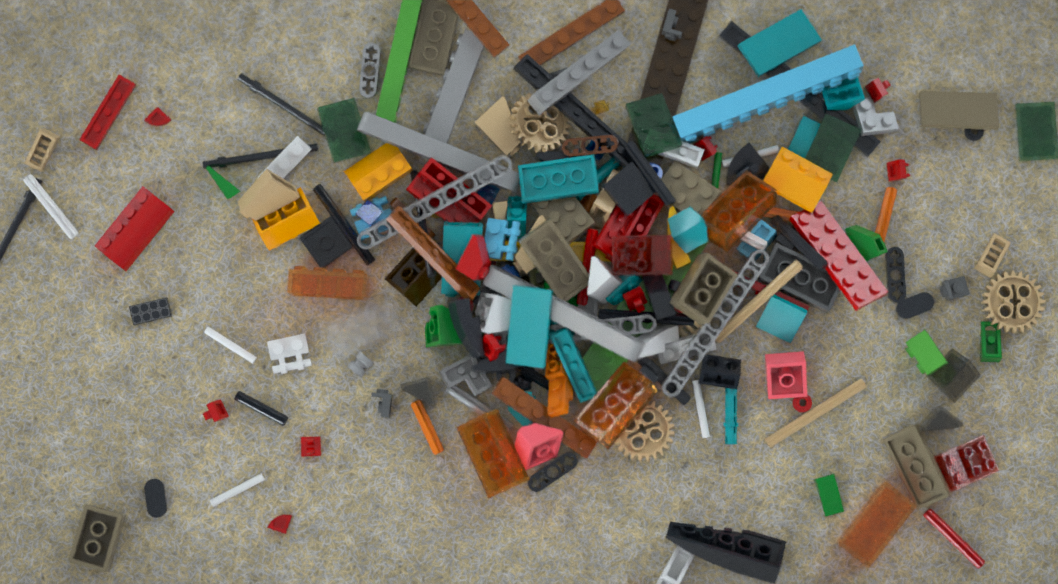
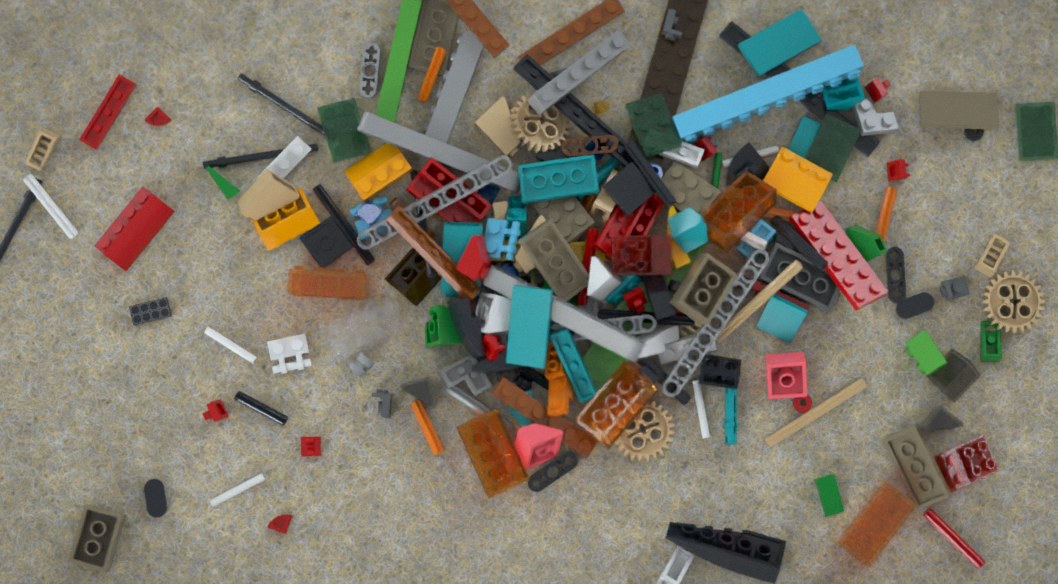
(431, 74): none -> orange axle

